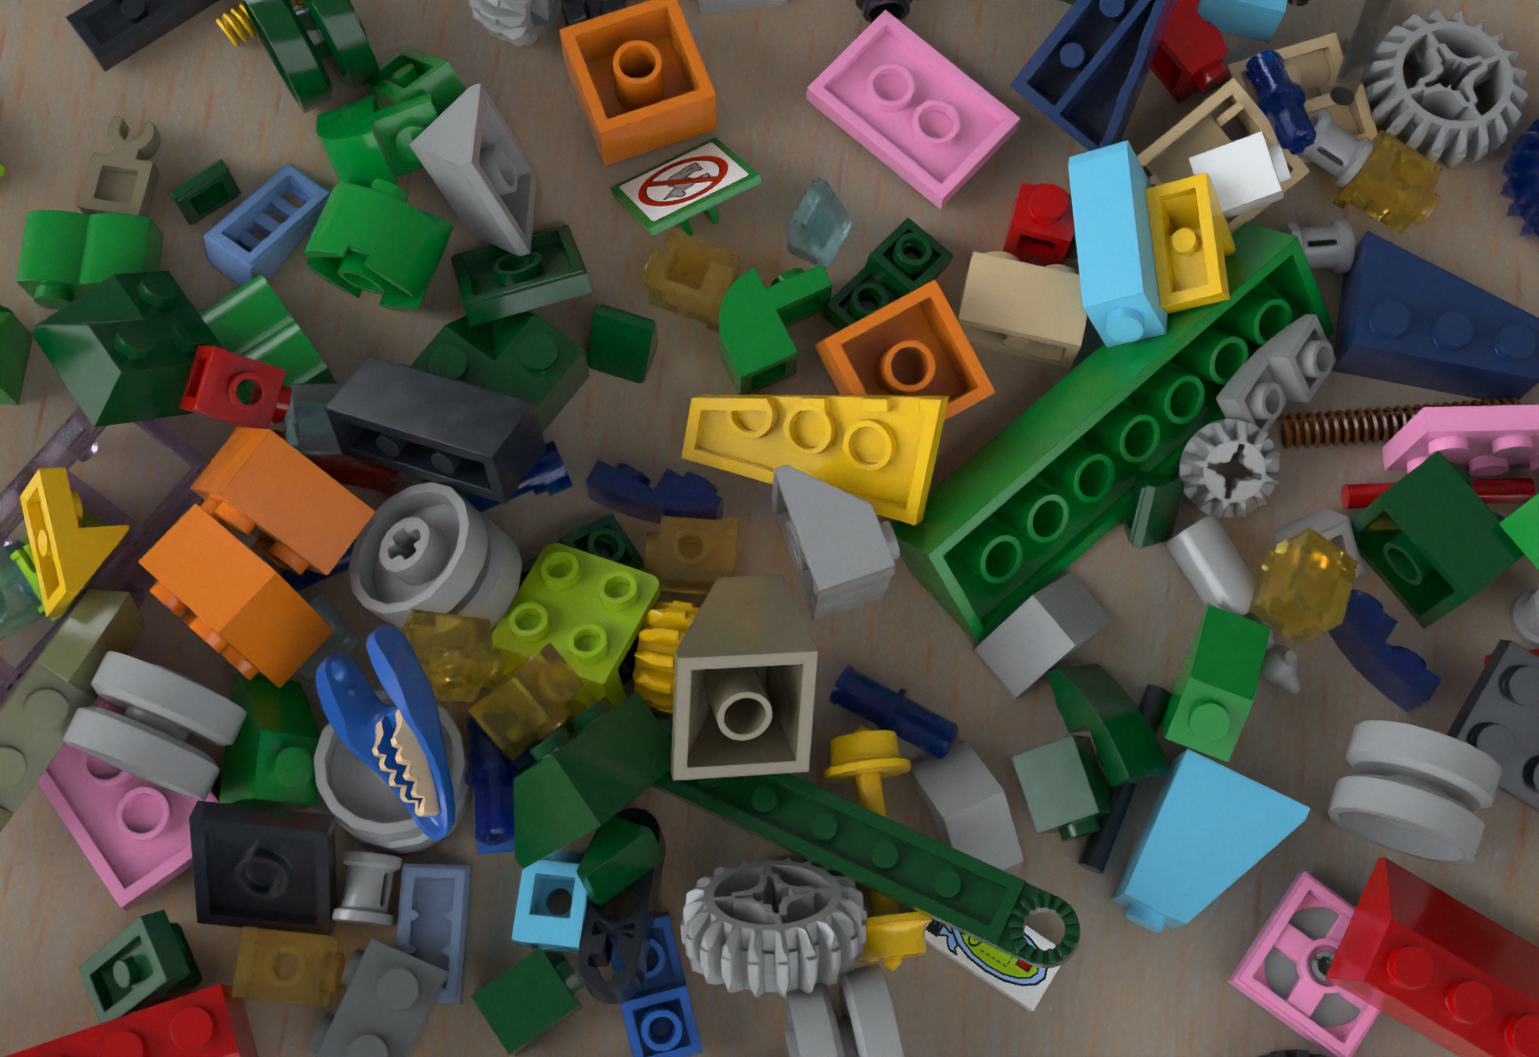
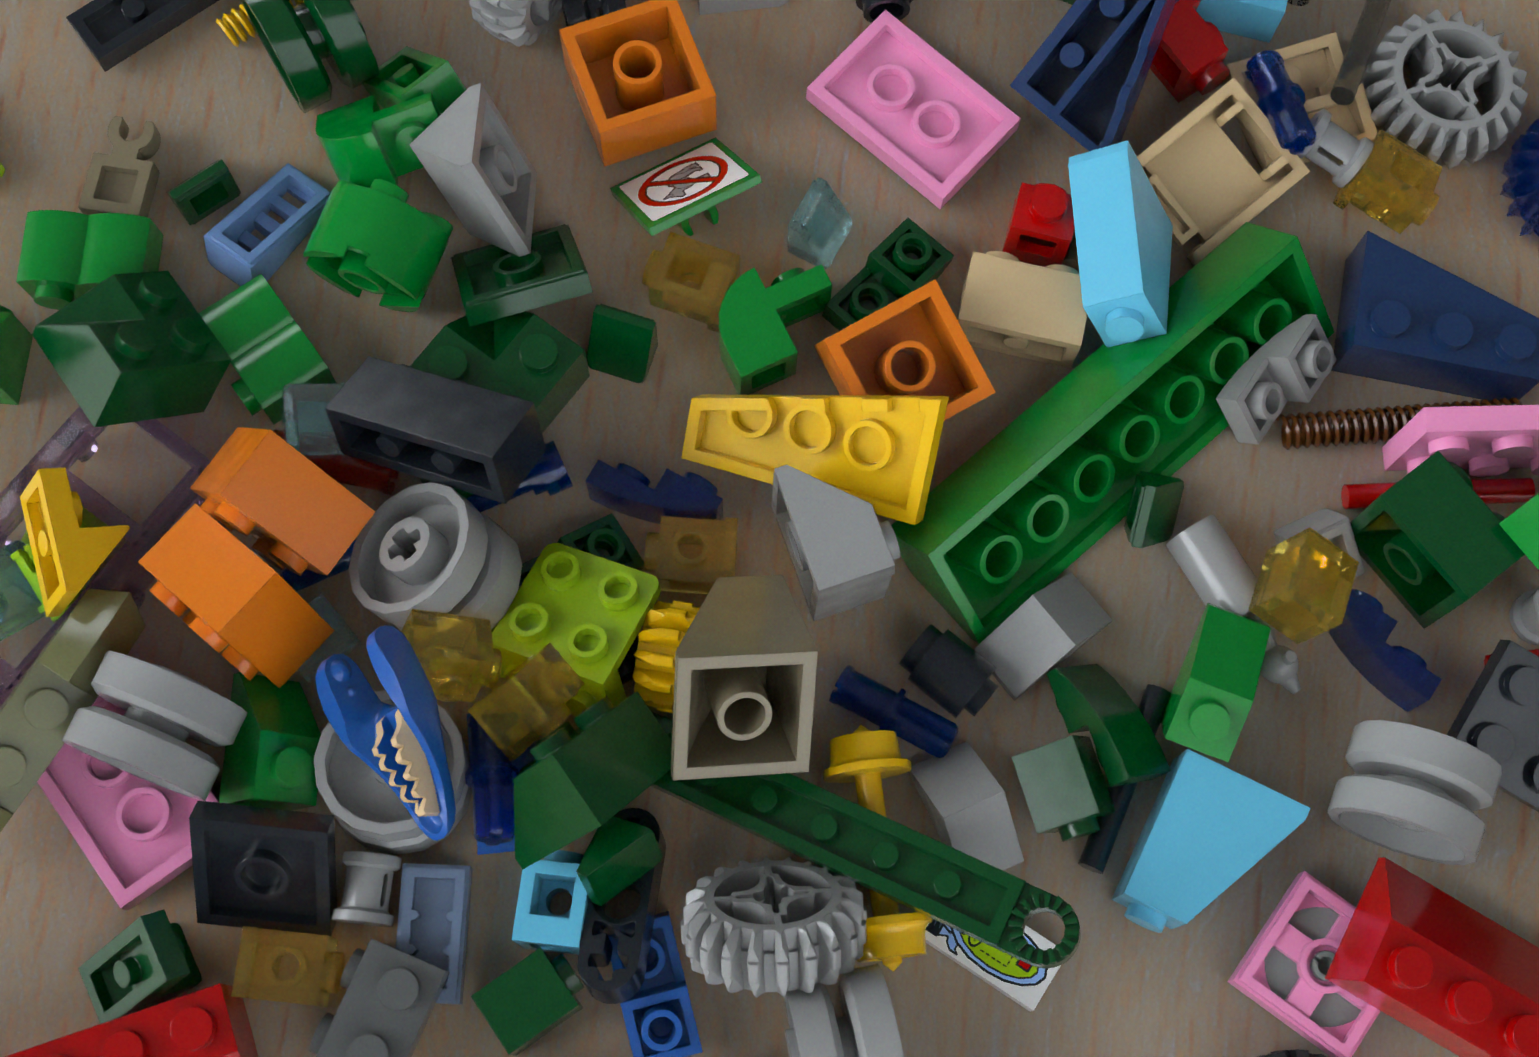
(214, 383): red brick -> none
(949, 671): none -> black brick
(1189, 243): yellow slope -> none
(1218, 443): light grey gear -> none
(1244, 173): white brick -> none
(1326, 245): light grey bush -> none

